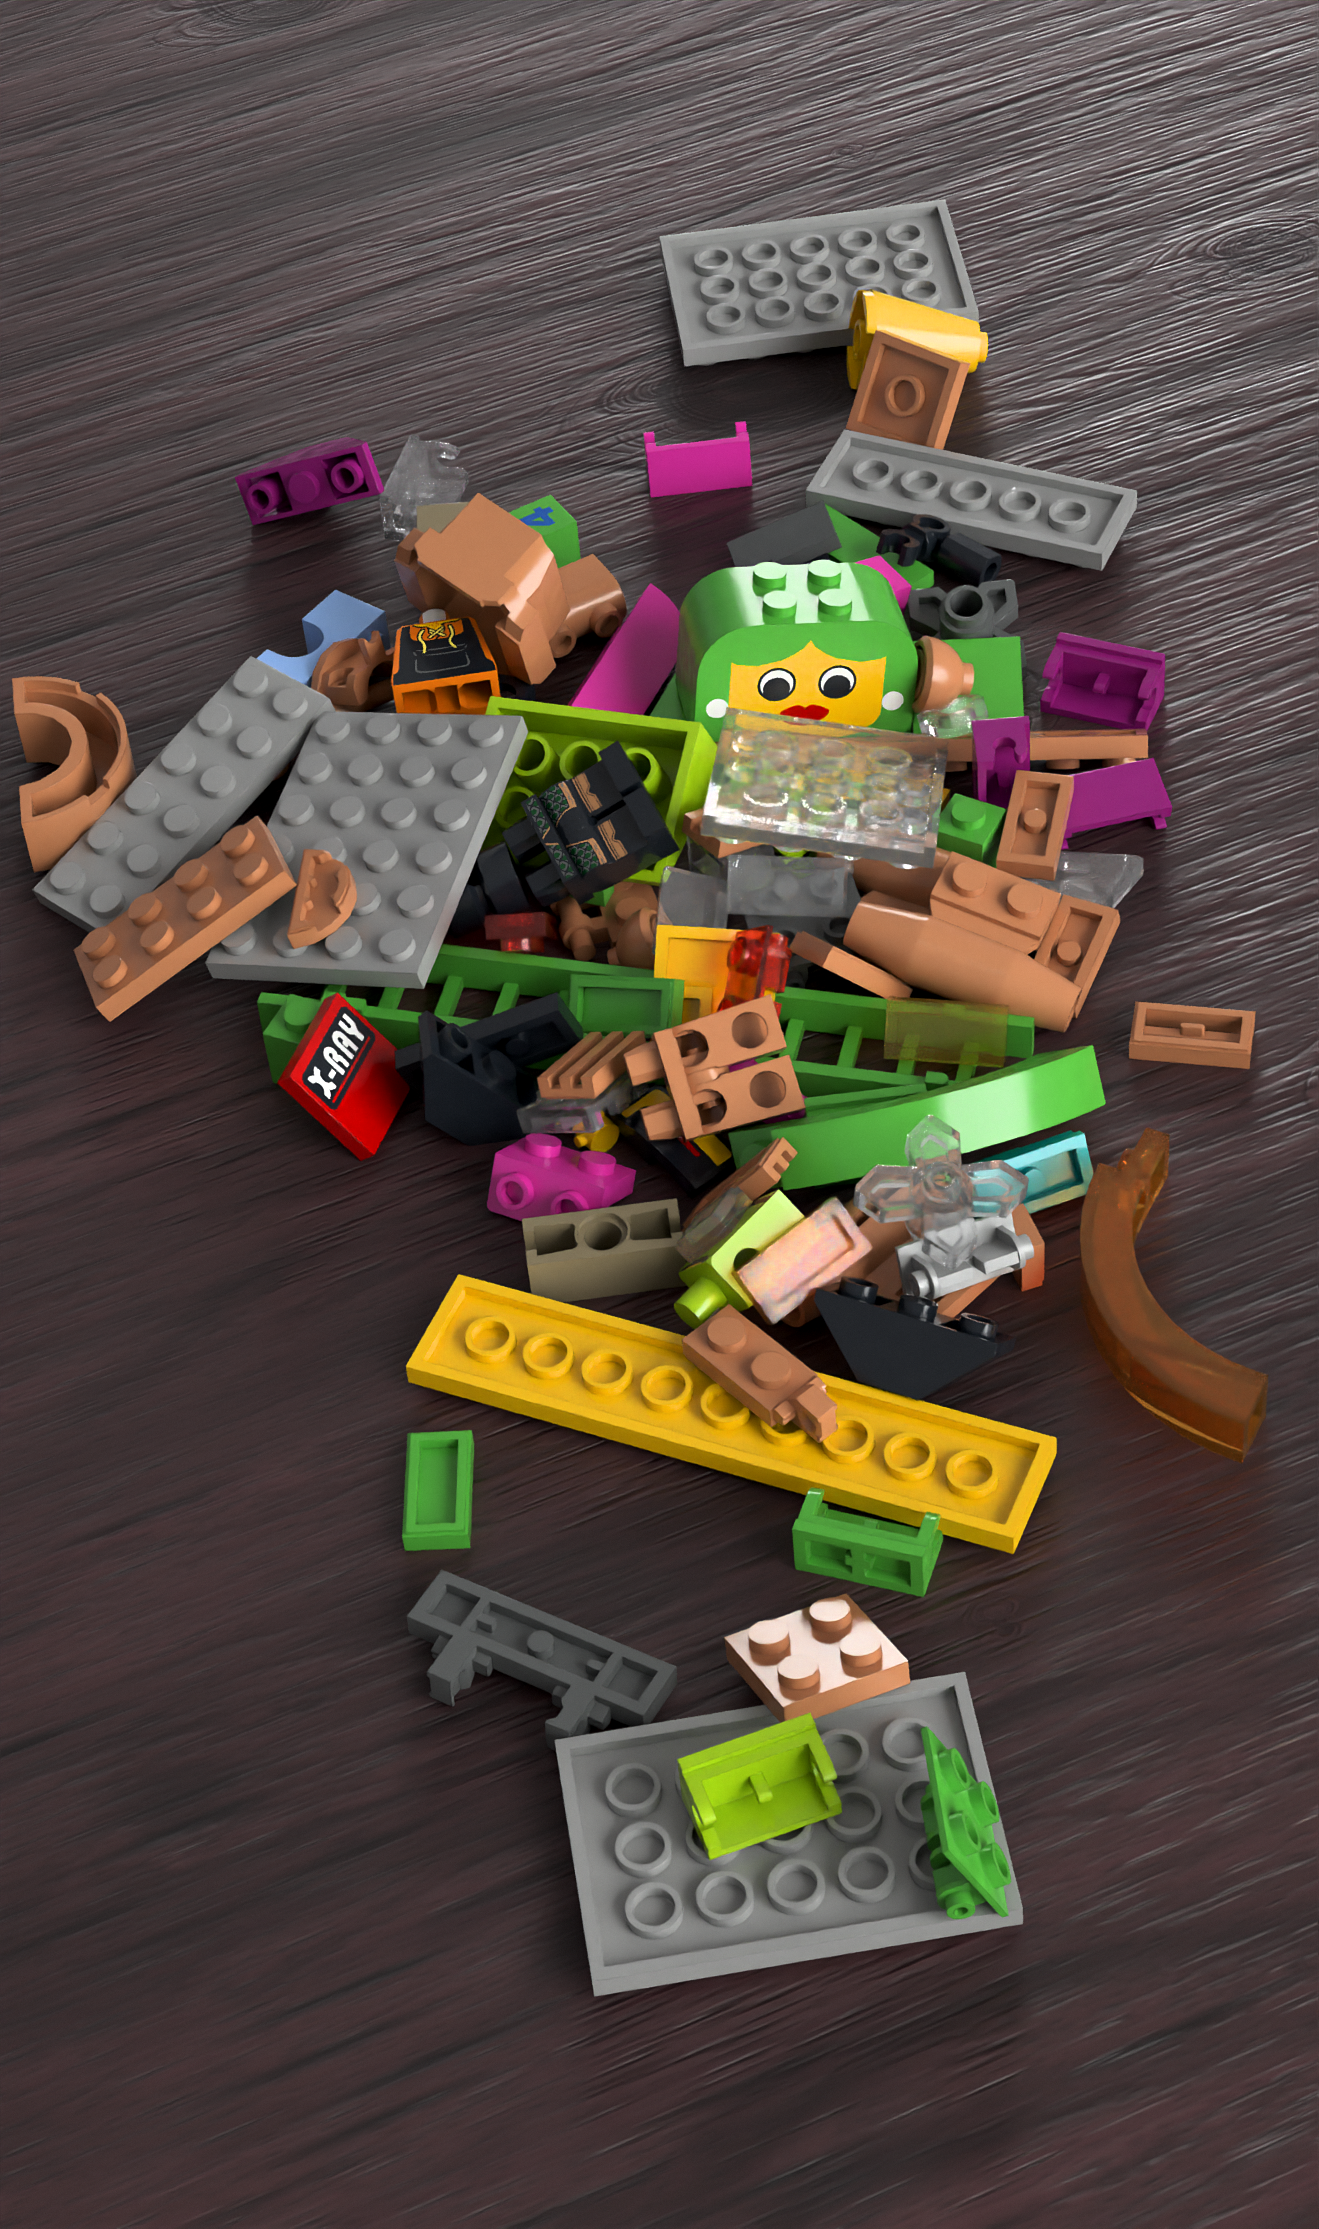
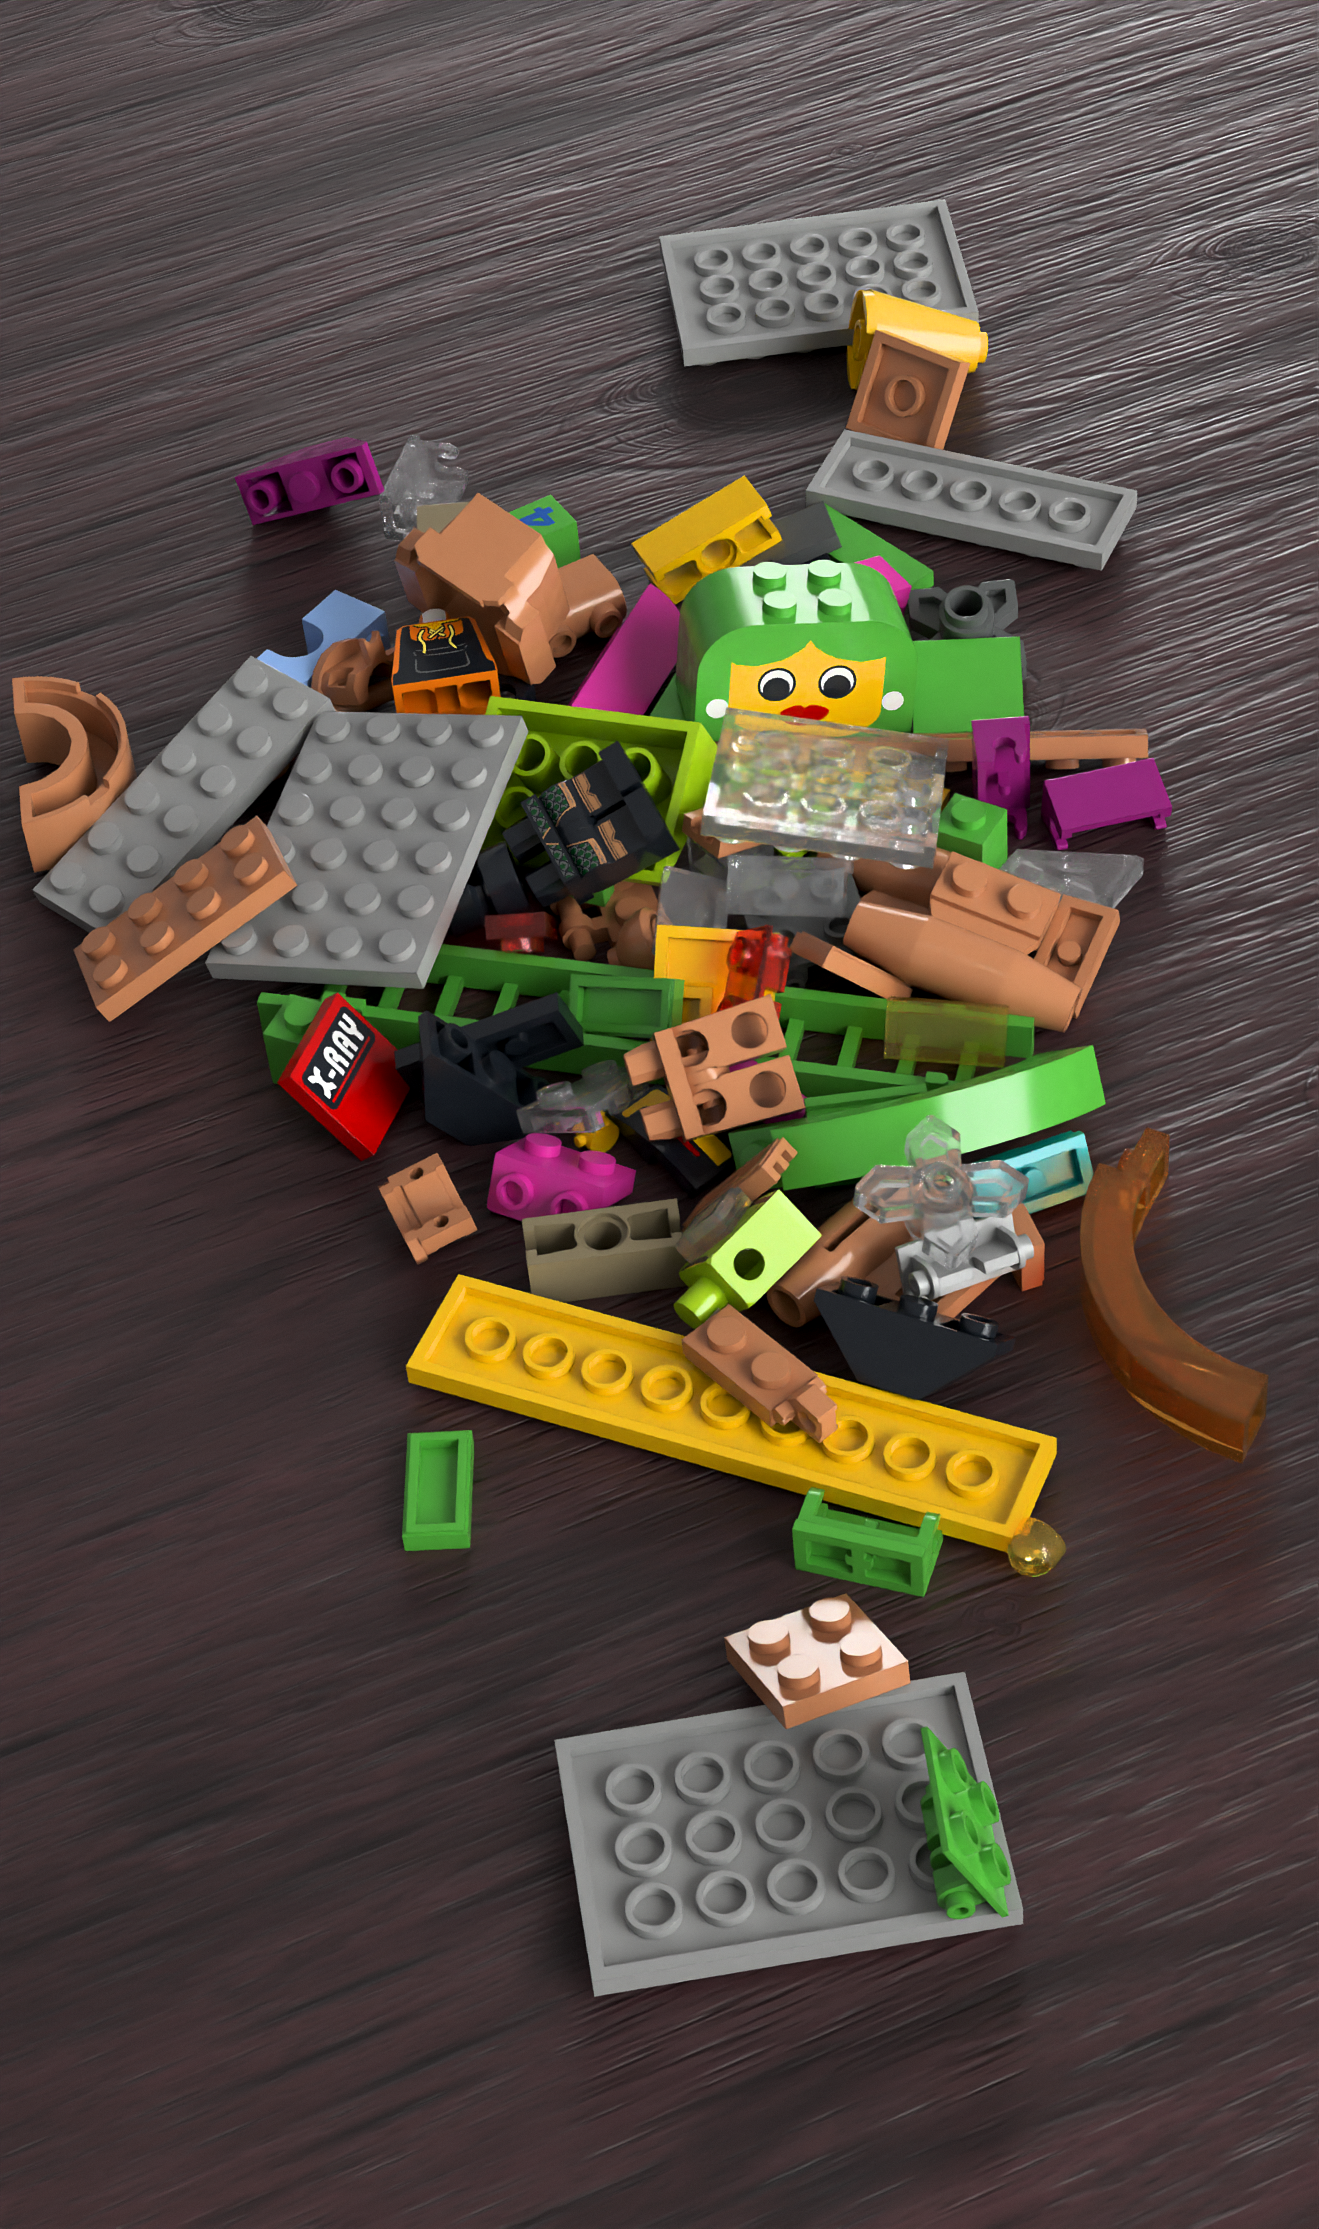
(322, 898): nougat tile -> none
(426, 1207): none -> nougat piece
(584, 1671): dark grey hinge -> none
(593, 1062): nougat tile -> none
(699, 464): dark pink hinge -> none
(707, 538): none -> yellow piece
(759, 1786): lime hinge -> none
(801, 1260): clear orange tile -> none
(930, 540): black bar -> none
(939, 675): nougat brick -> none
(954, 718): clear tile -> none
(1035, 824): nougat plate -> none
(1035, 1548): none -> clear yellow hinge
(1103, 682): magenta hinge -> none
(1191, 1042): nougat tile -> none

